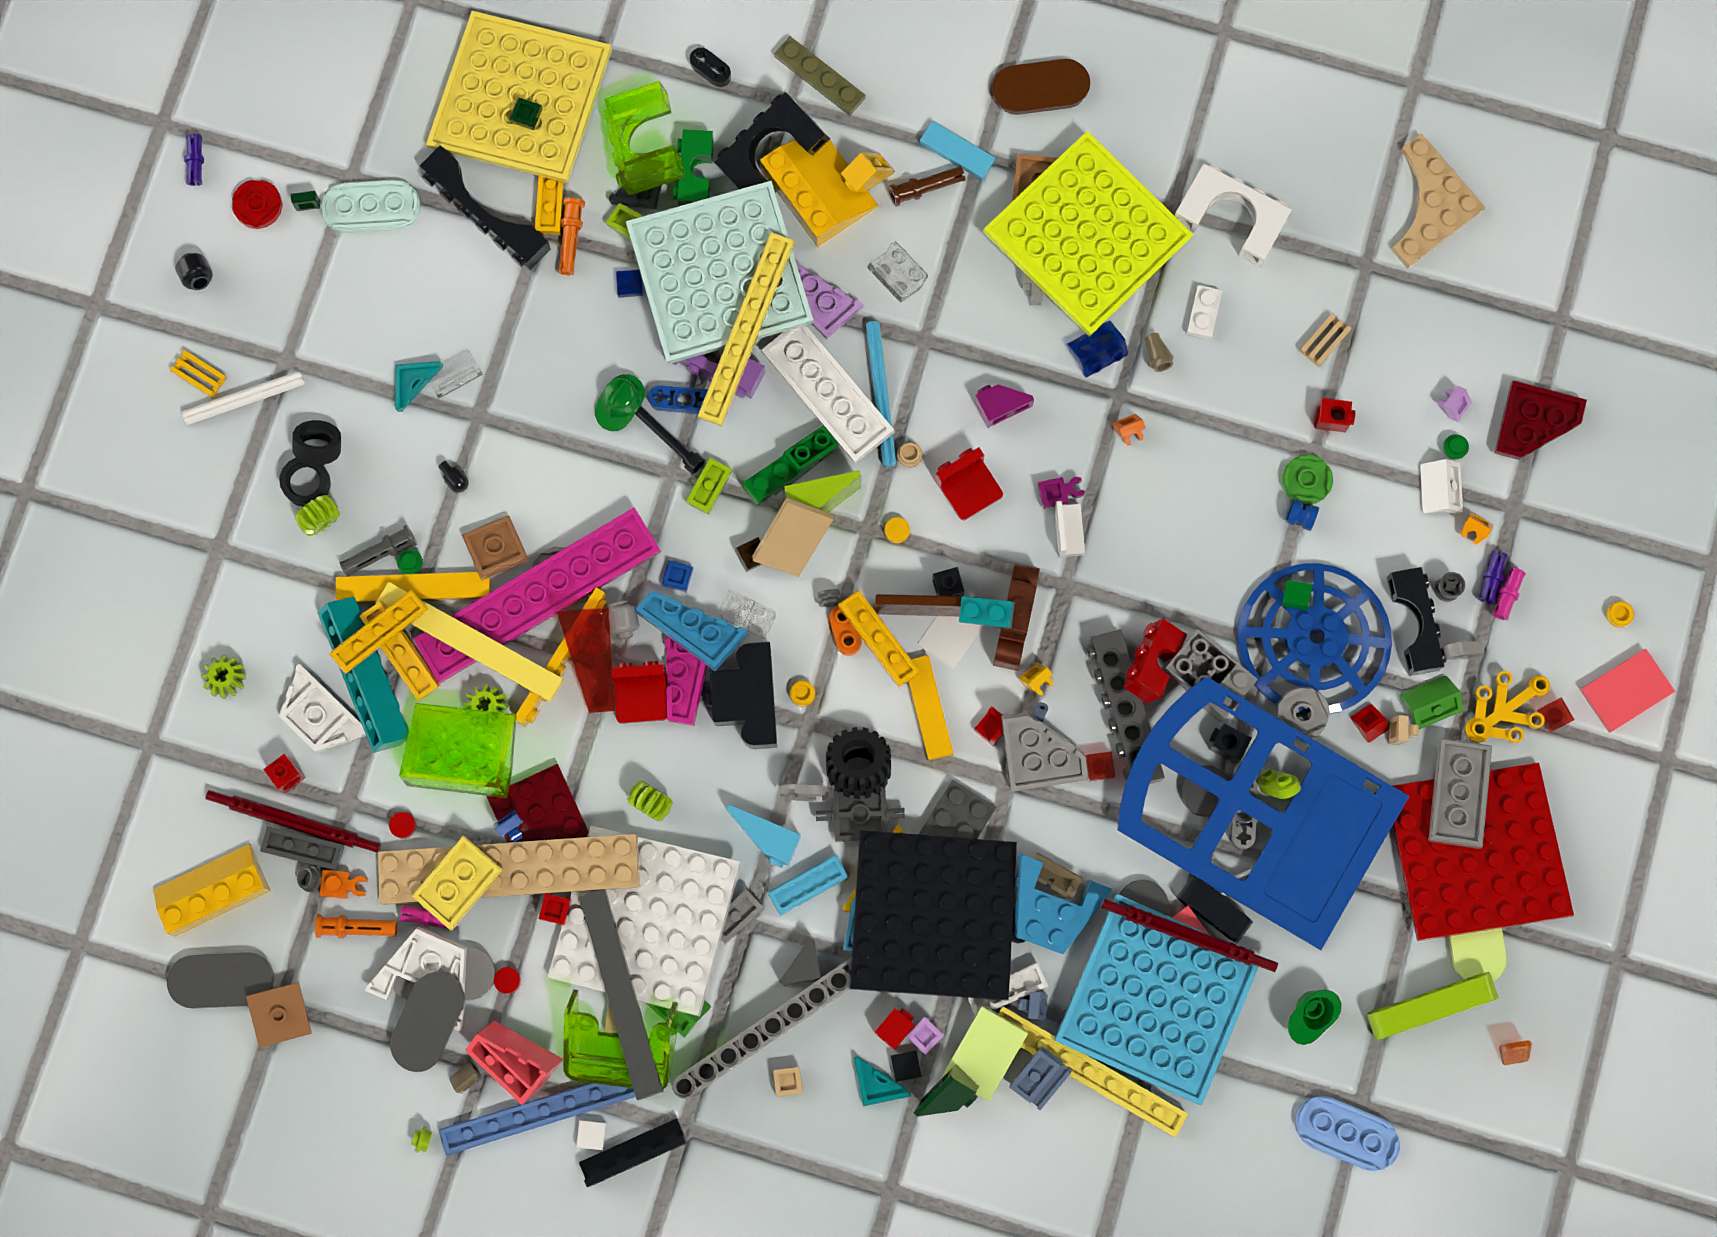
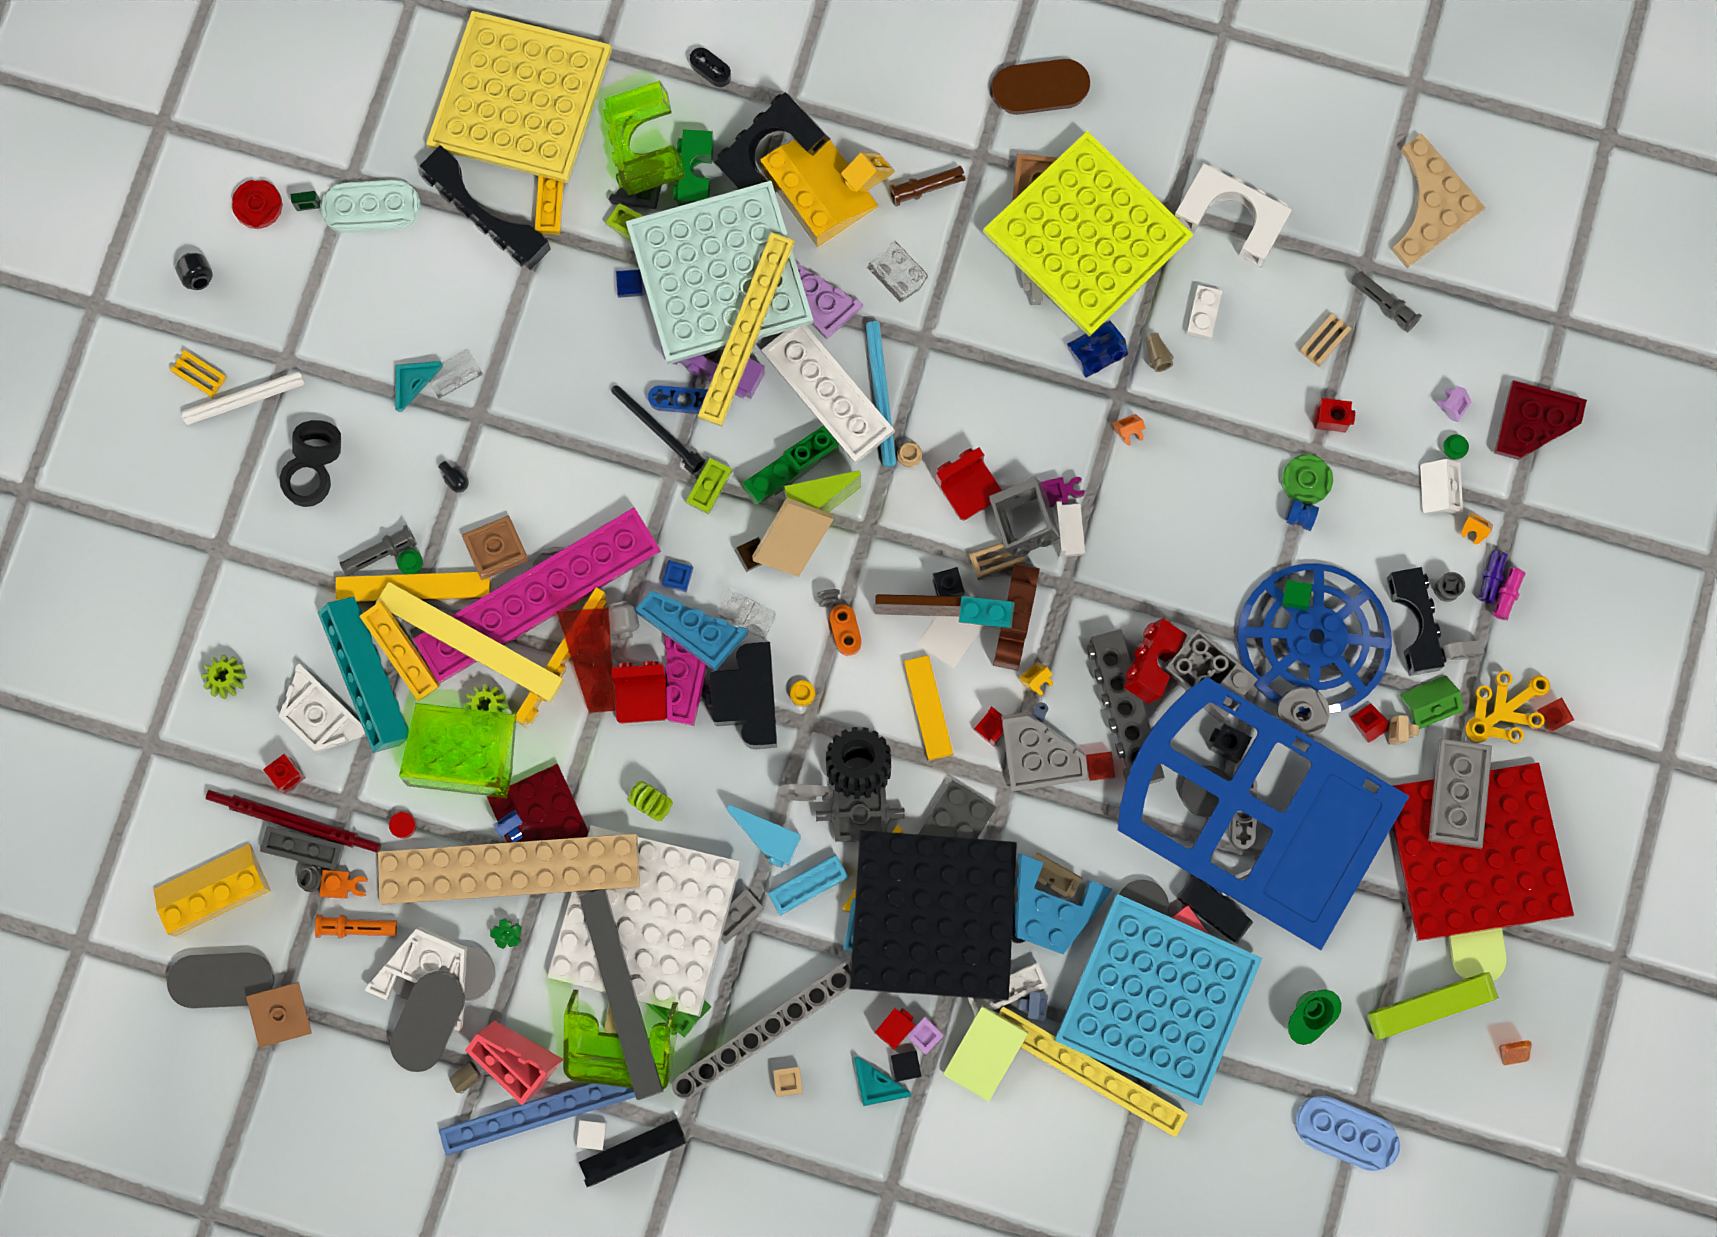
(194, 160): dark purple pin -> none
(317, 515): lime gear -> none
(378, 631): yellow tile -> none
(420, 916): dark pink pin -> none
(421, 1139): lime plate -> none
(457, 883): light yellow tile -> none
(506, 933): none -> green plant
(507, 980): red tile -> none
(525, 113): dark green tile -> none
(554, 909): red tile -> none
(571, 225): orange pin -> none
(619, 402): green piece -> none
(804, 967): dark grey slope -> none
(819, 76): olive plate -> none
(878, 638): yellow tile -> none
(897, 530): yellow tile -> none
(948, 1094): dark green slope -> none
(957, 150): medium azure tile -> none
(977, 565): none -> tan tile
(1001, 403): magenta slope -> none
(1017, 496): none -> dark grey window
(1040, 1078): sand blue plate -> none
(1189, 935): dark red axle -> none
(1278, 784): lime plate -> none
(1395, 308): none -> dark grey pin
(1620, 614): yellow tile -> none
(1627, 690): coral tile -> none

